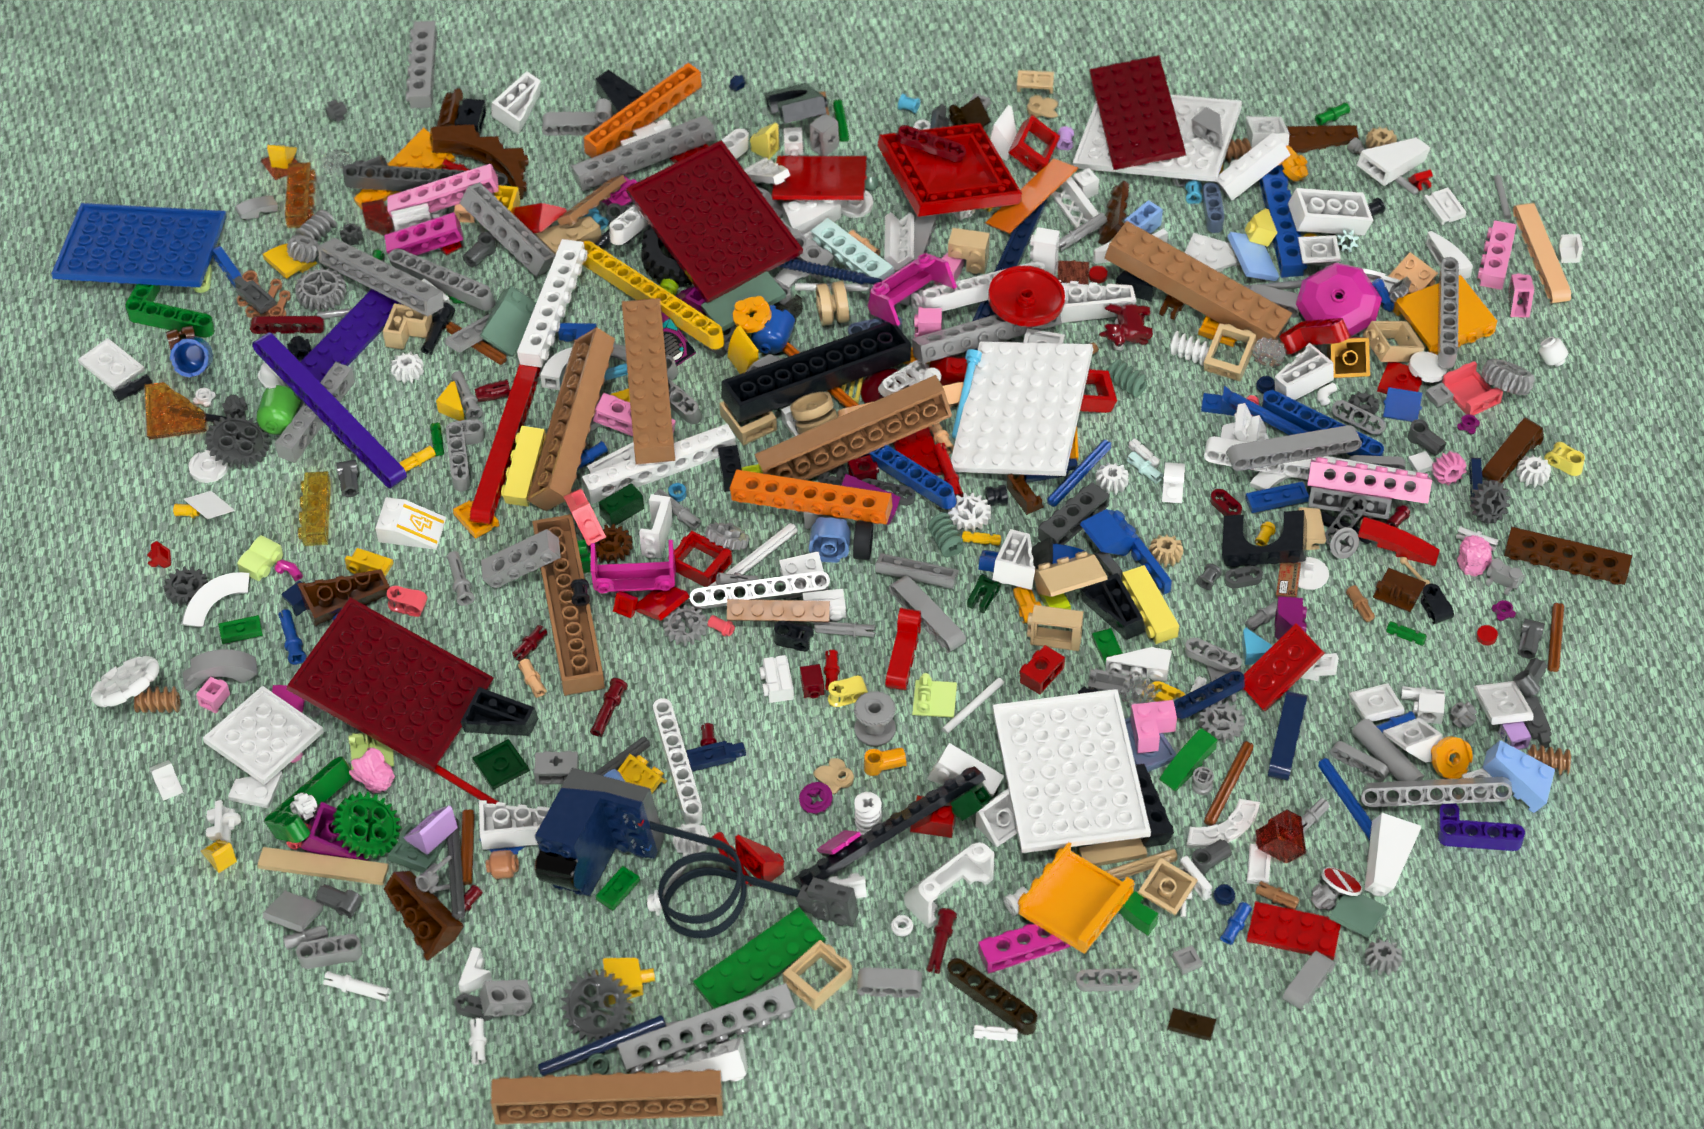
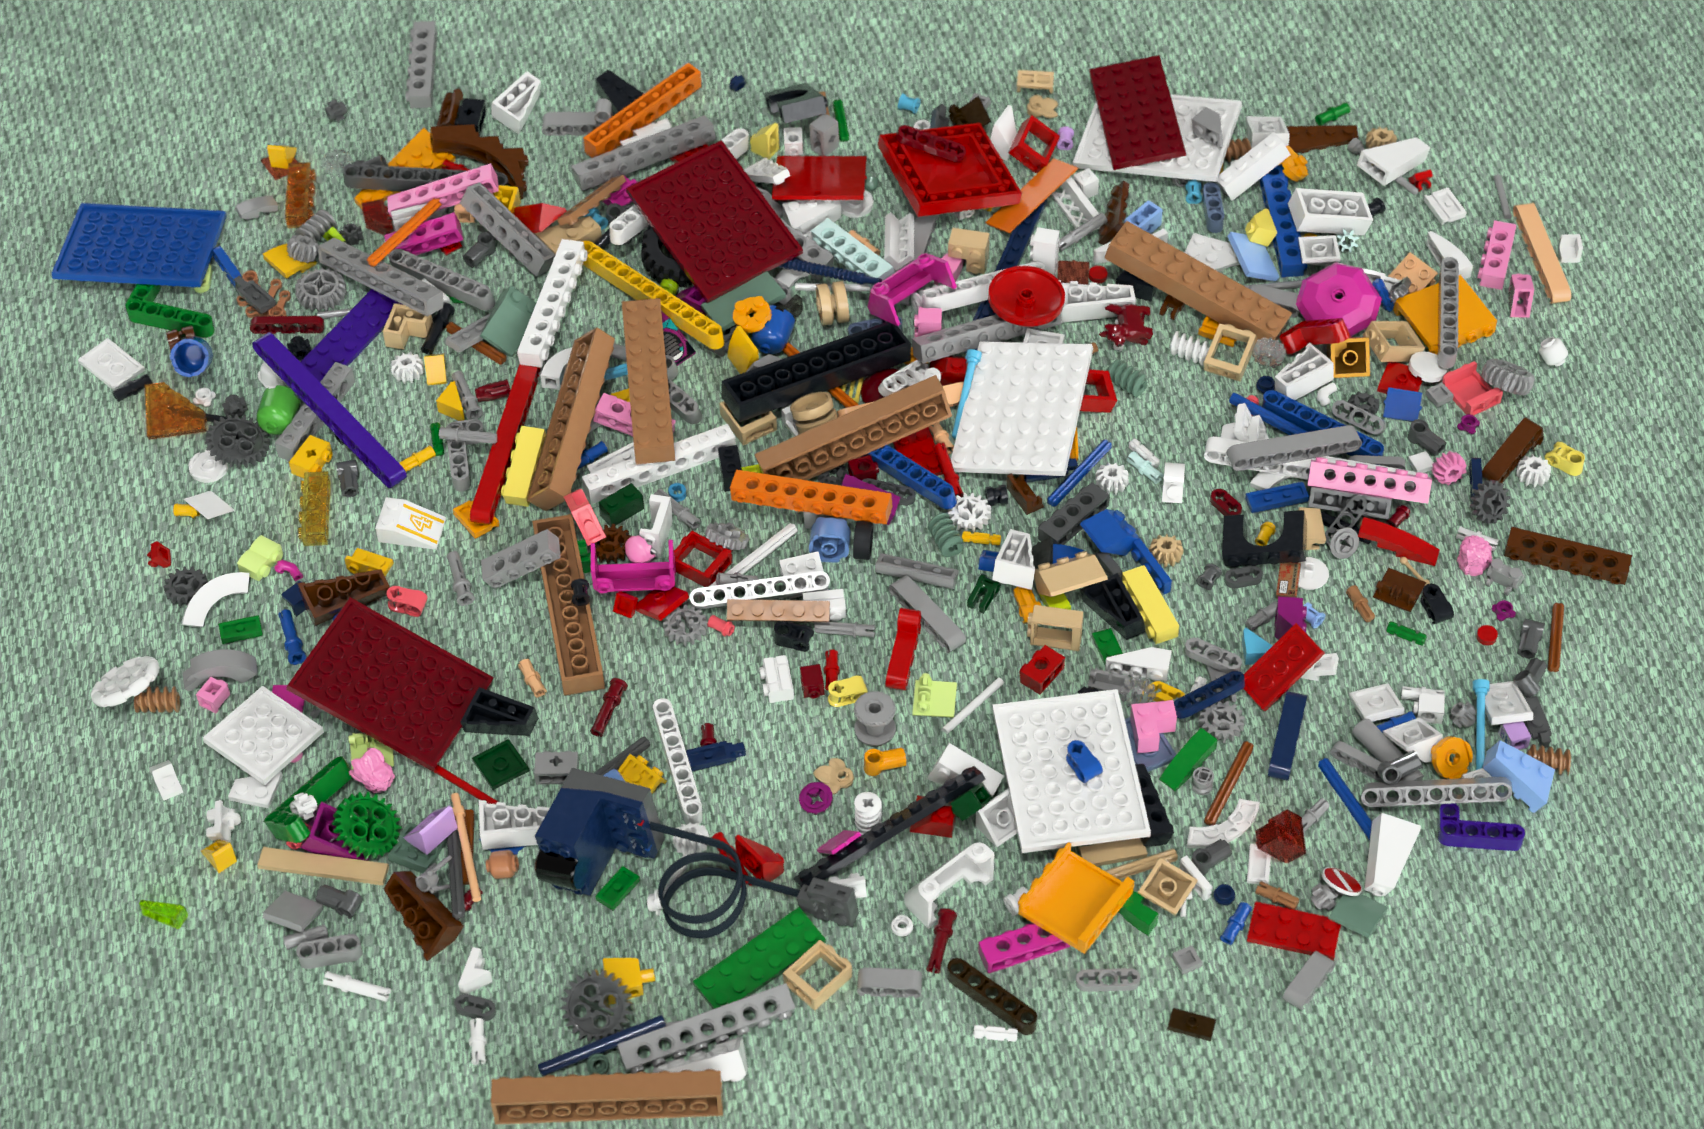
(166, 913): none -> clear neon green slope
(311, 456): none -> yellow brick
(333, 233): none -> lime tile
(404, 232): none -> orange axle
(435, 369): none -> yellow slope
(459, 813): none -> light nougat bar
(466, 435): none -> light grey axle
(505, 997): light grey brick -> none
(529, 643): dark red pin -> none
(572, 331): blue slope -> none
(638, 550): none -> bright pink hair
(1083, 761): none -> blue piece
(1219, 403): blue slope -> none
(1313, 616): none -> light blue bush
(1391, 960): light grey gear -> none
(1401, 767): none -> dark grey piece
(1480, 688): none -> medium azure piece

